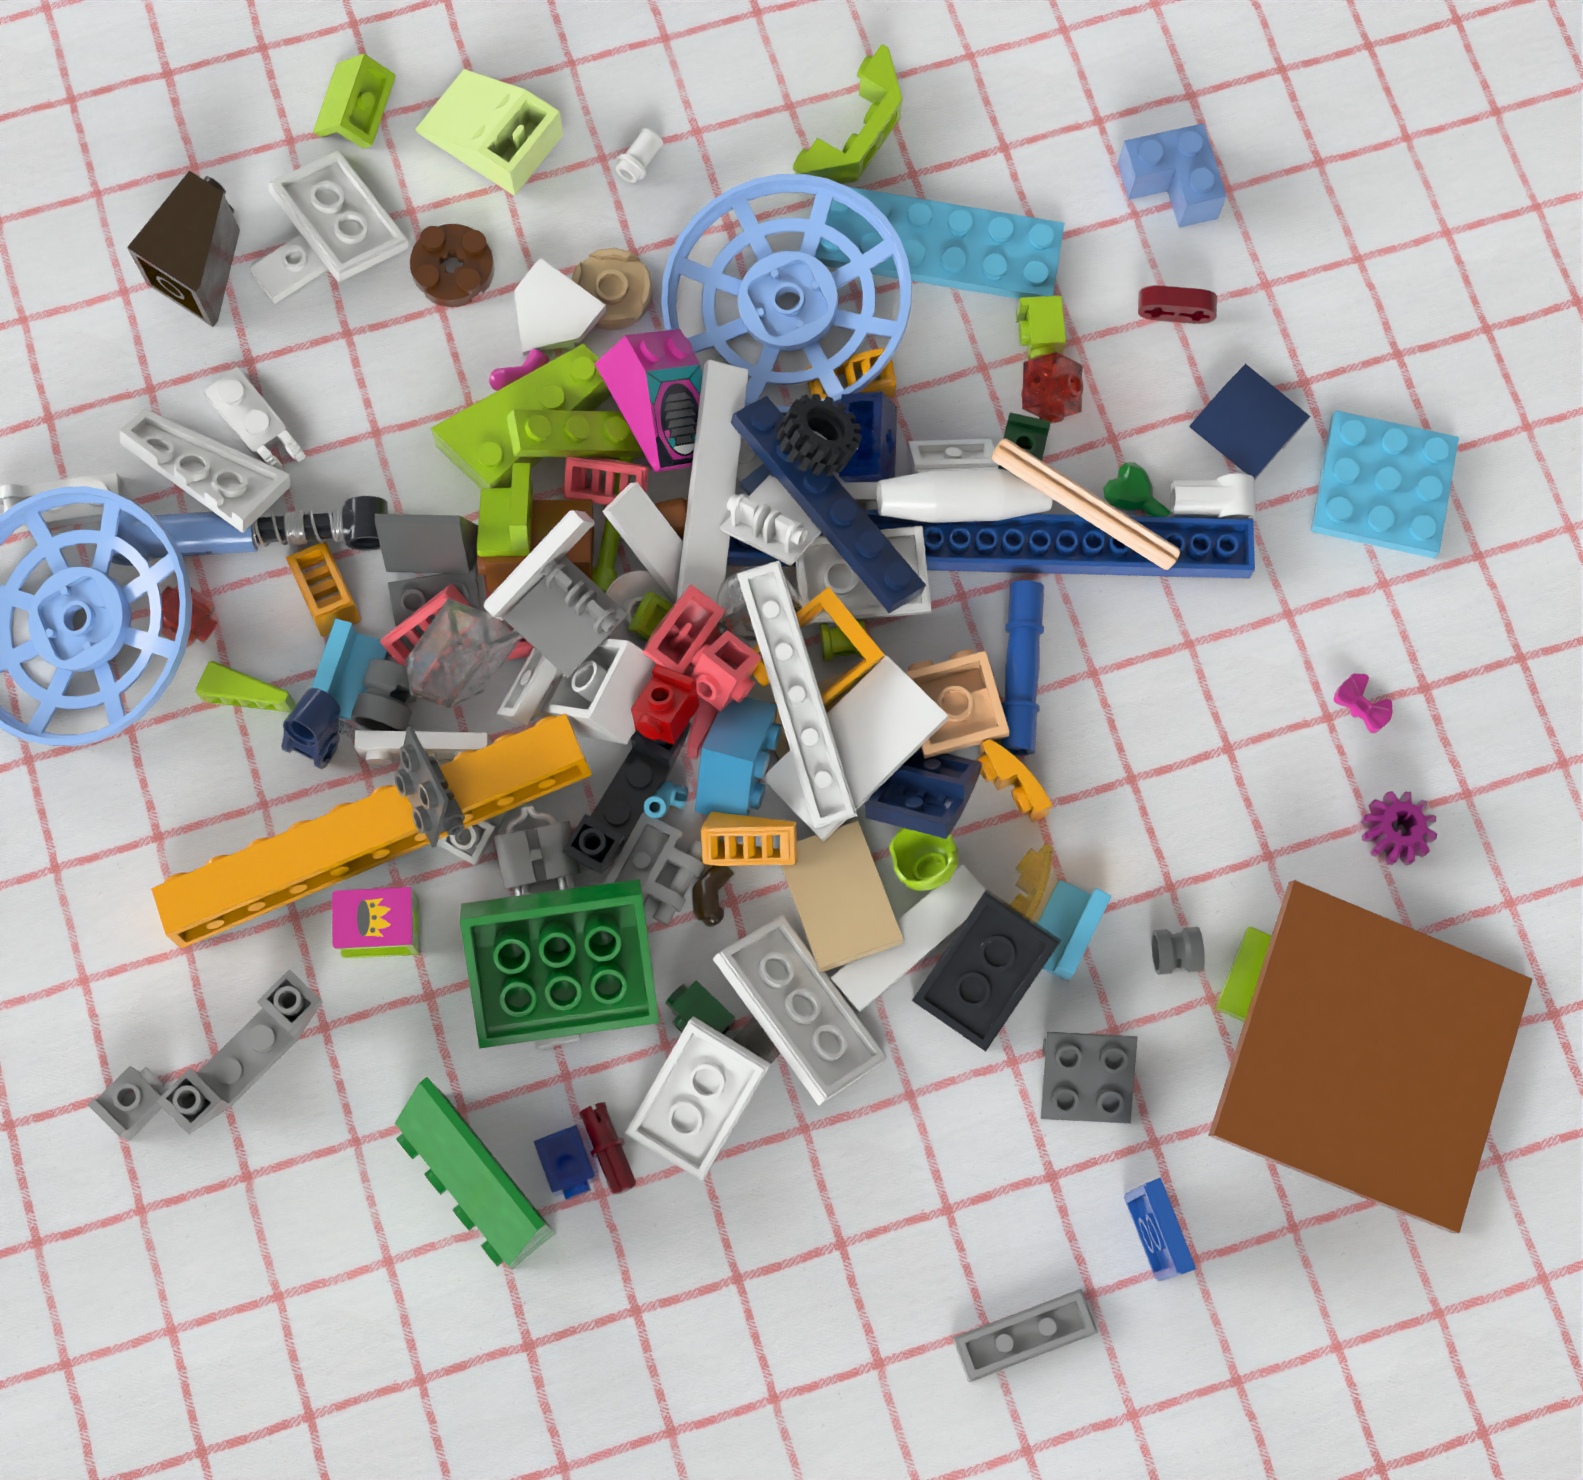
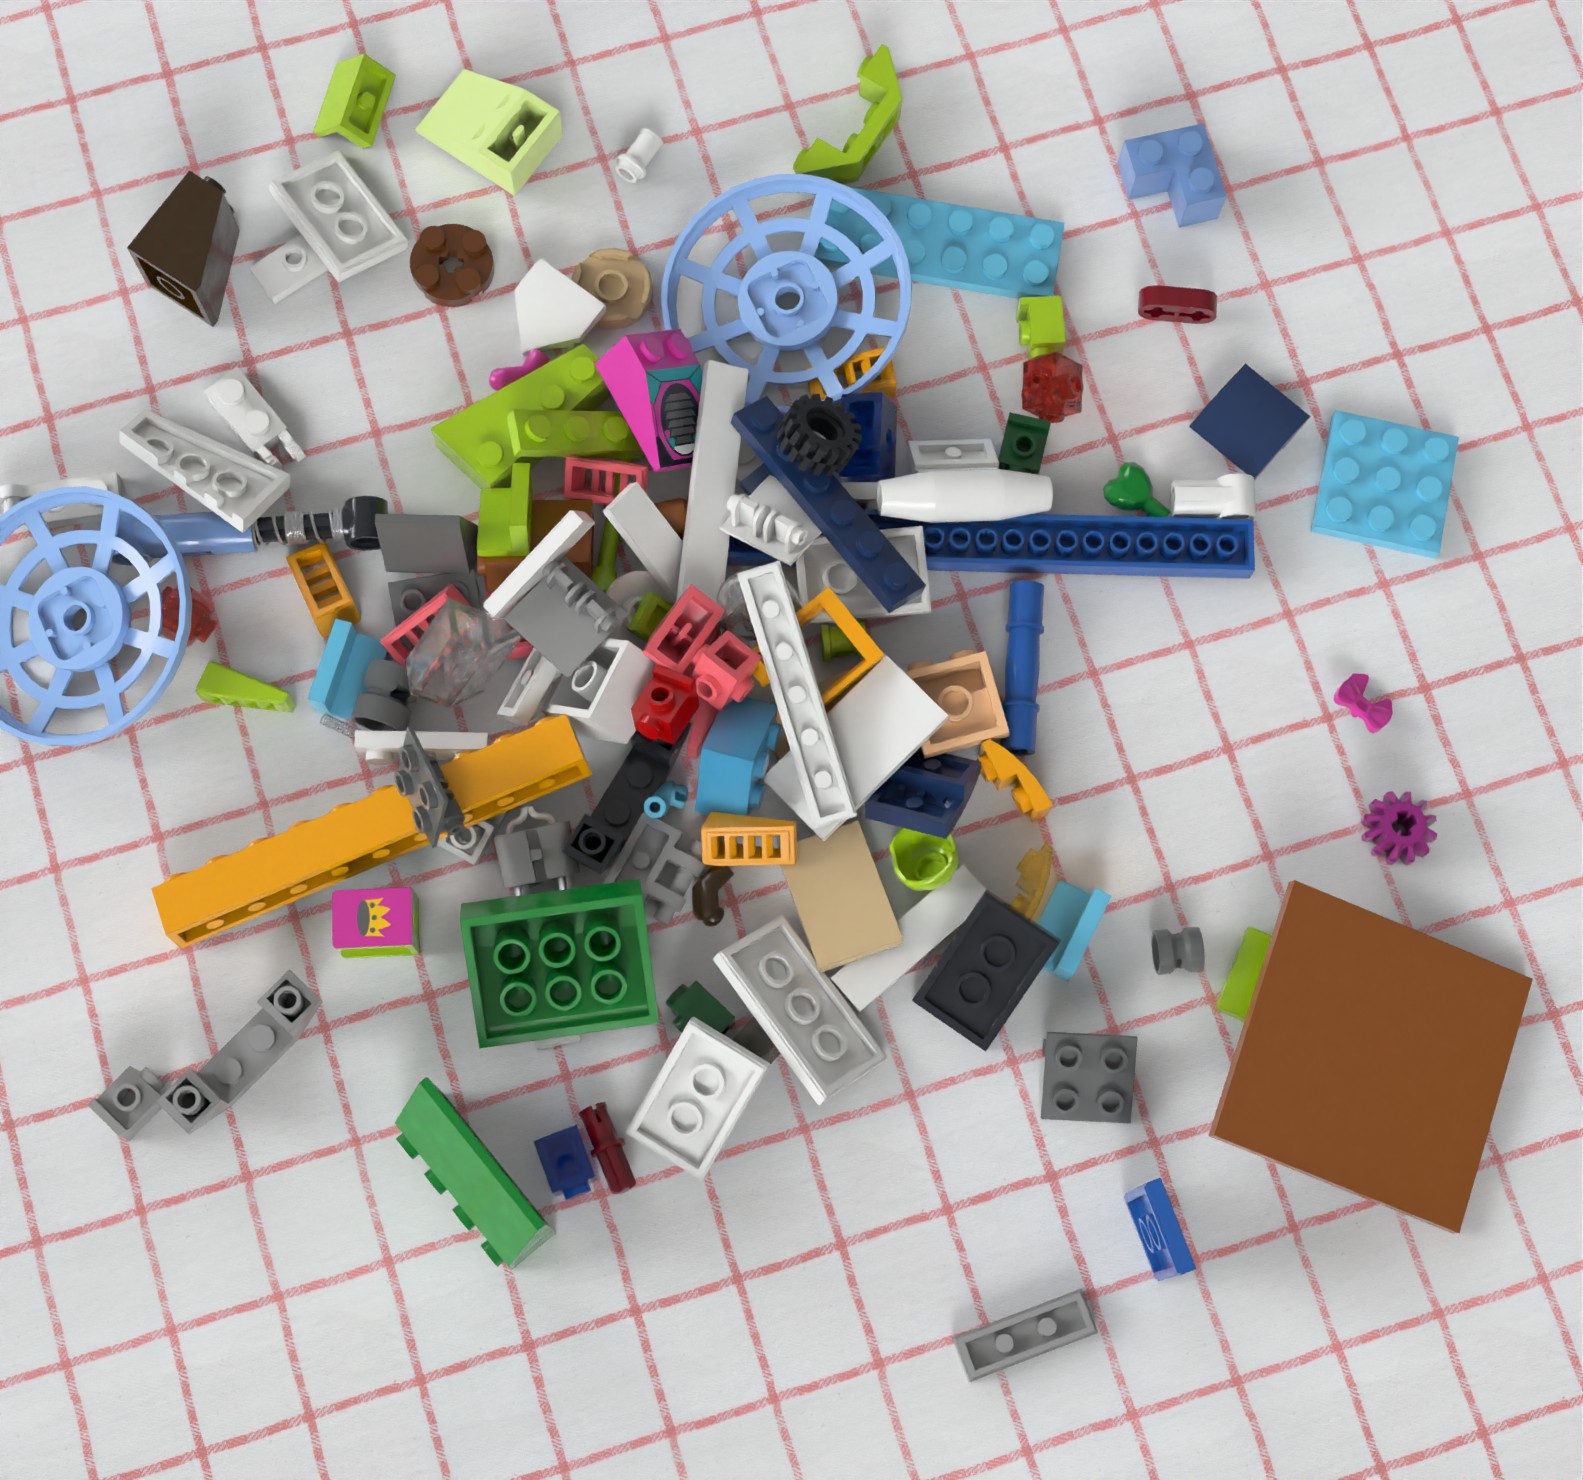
(313, 727): dark blue piece -> none
(1085, 504): light nougat axle -> none

